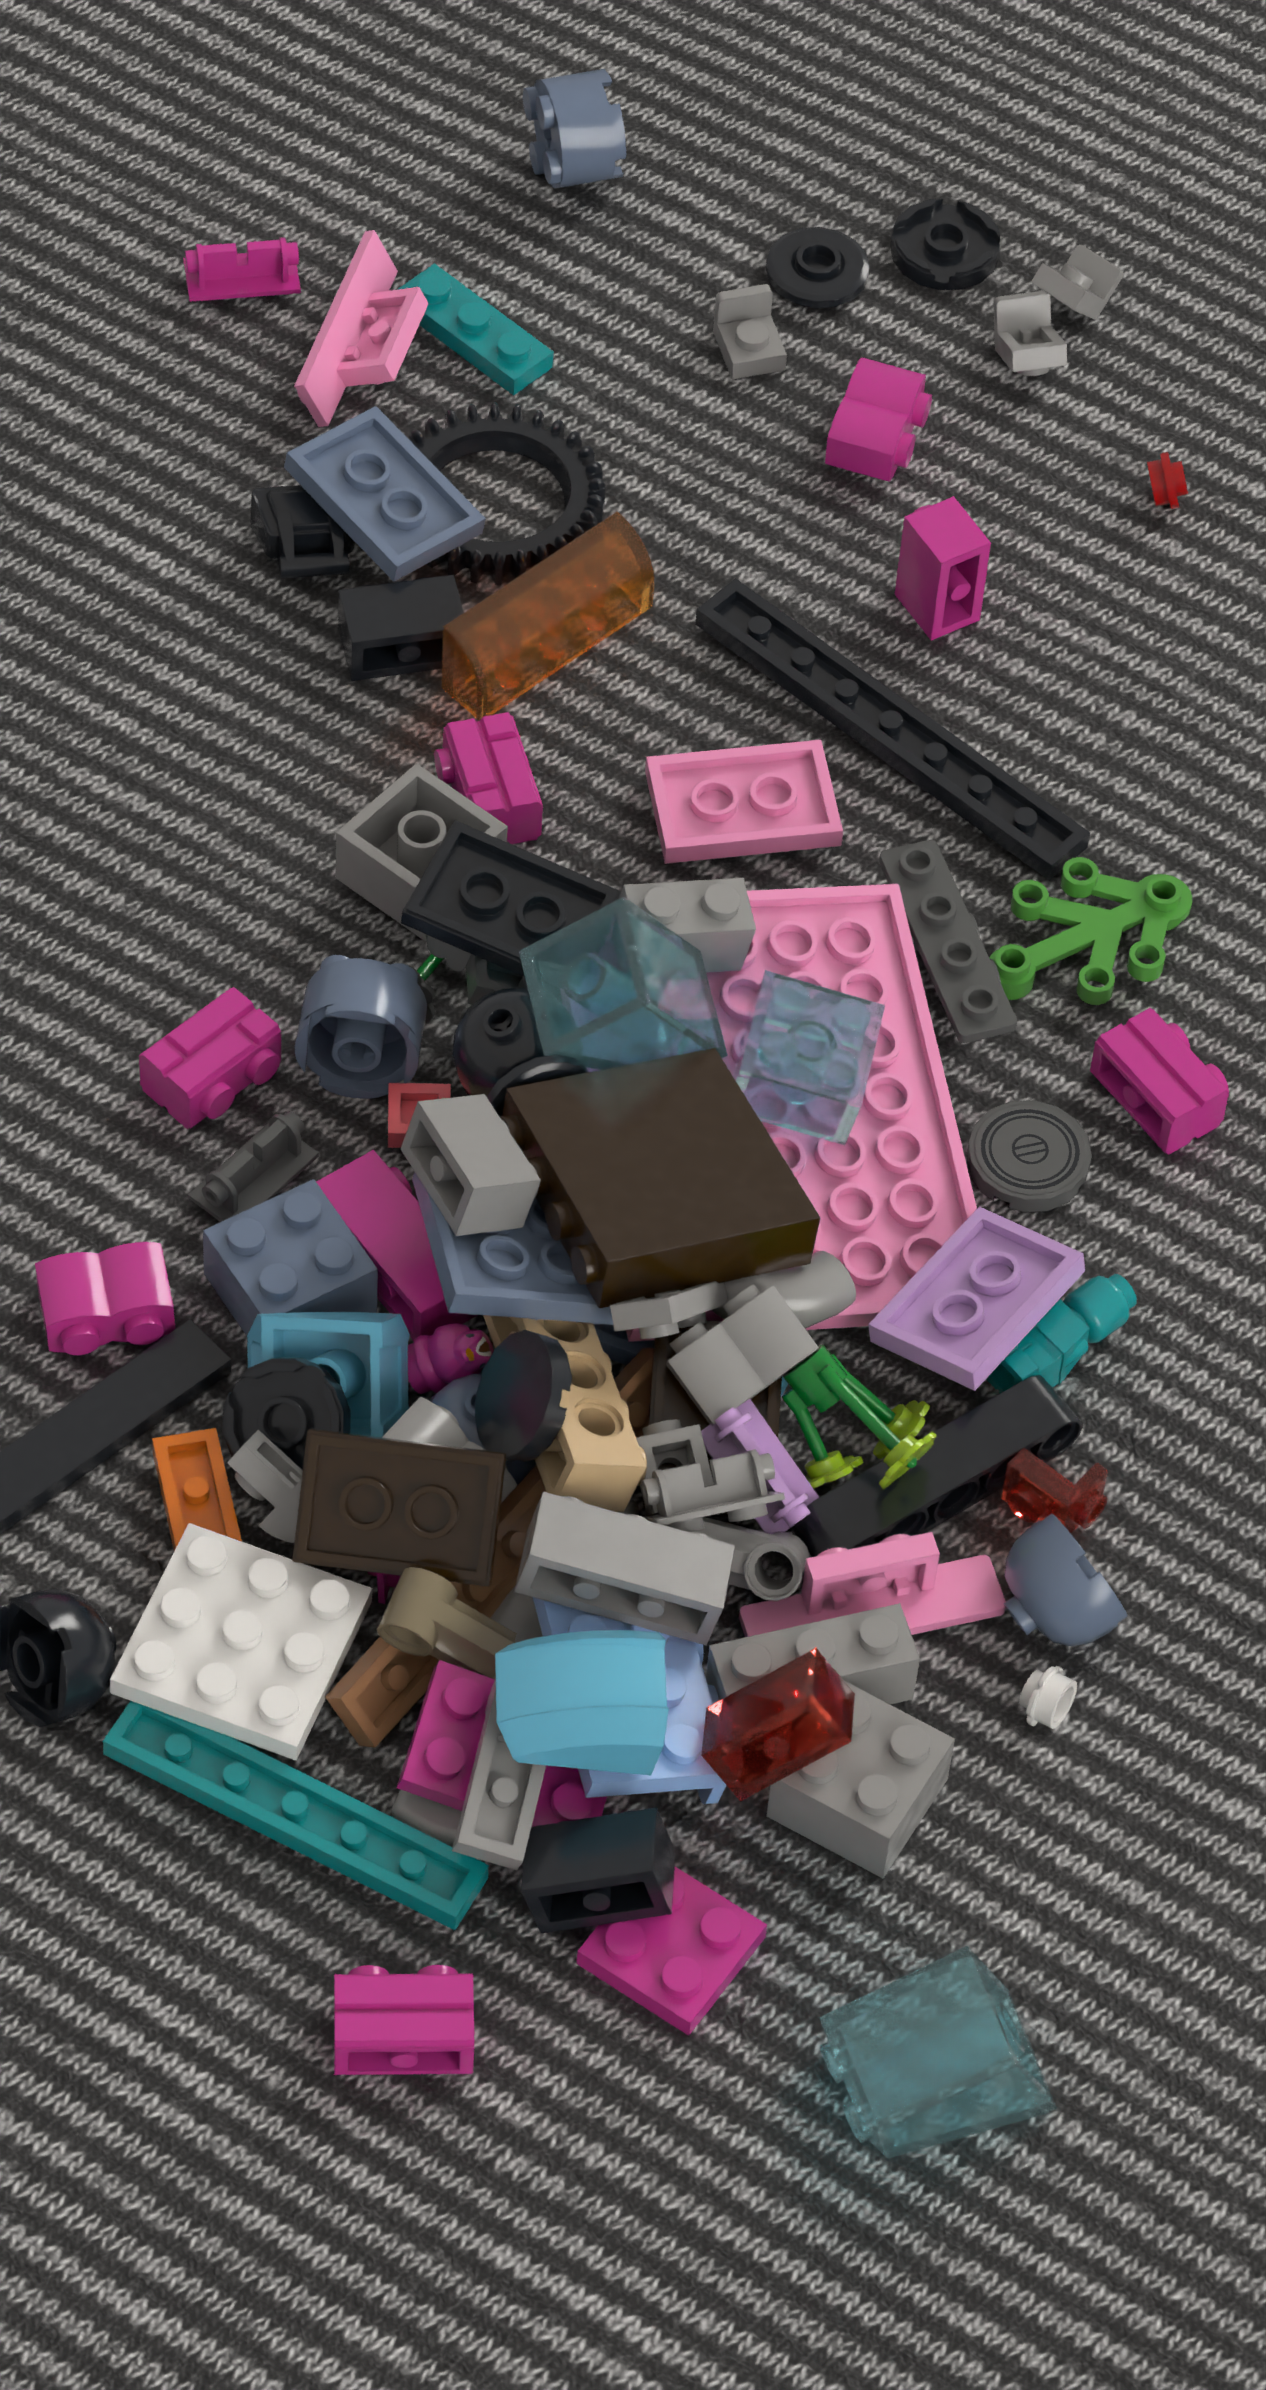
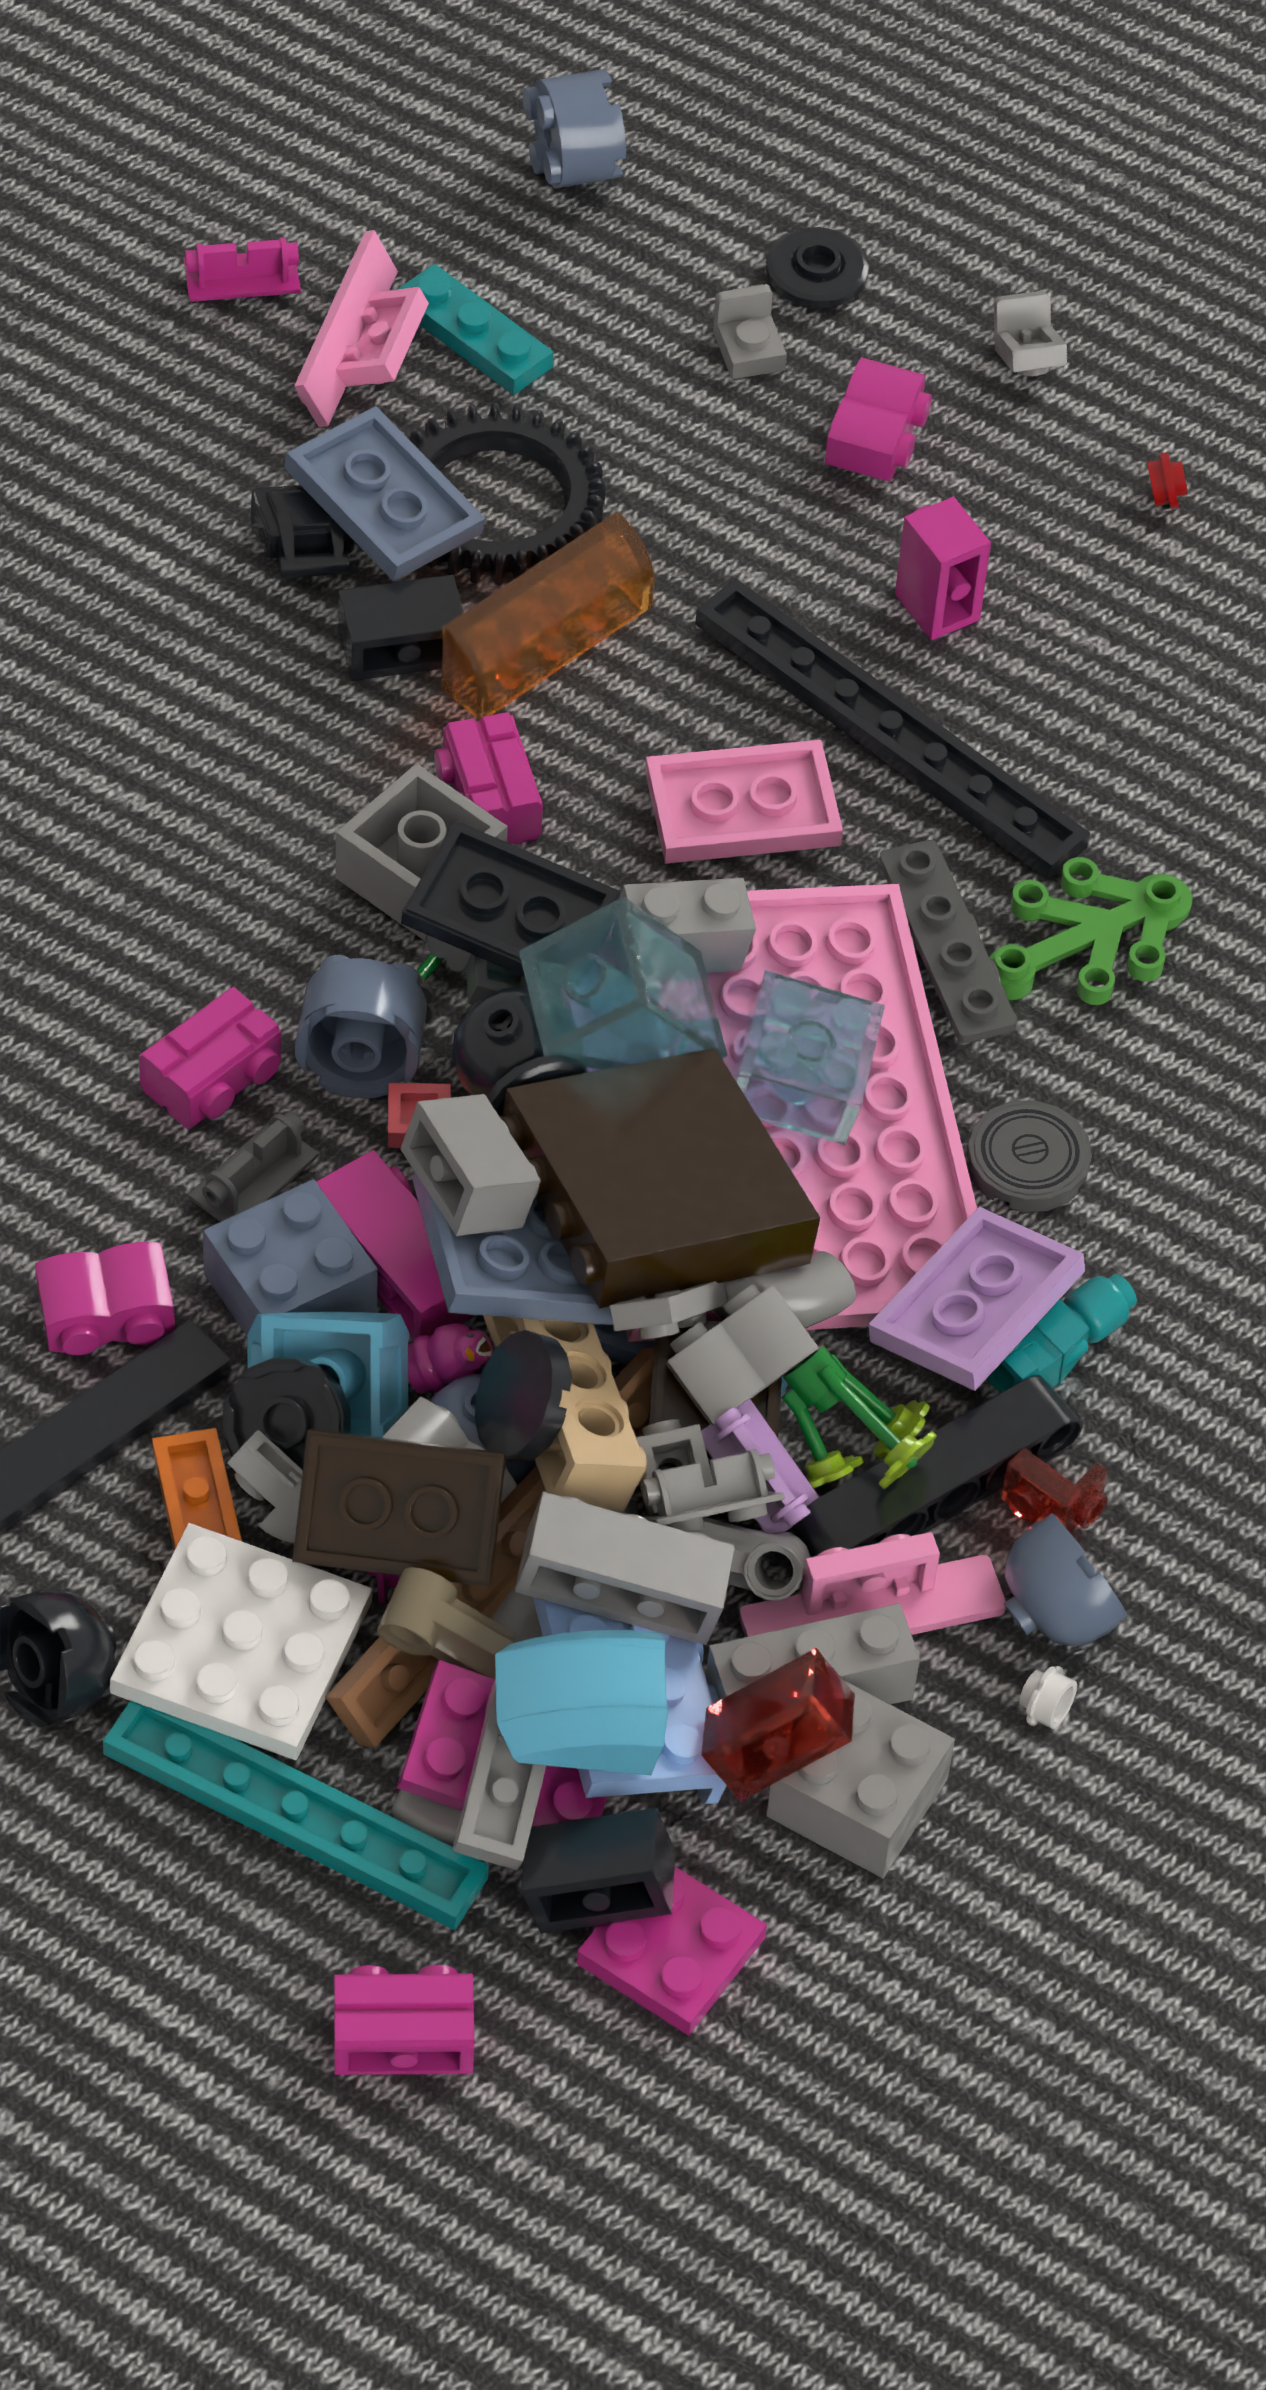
(934, 2058): clear light blue slope -> none
(945, 244): black tile -> none
(1082, 283): light grey bracket -> none
(1160, 1080): dark pink brick -> none

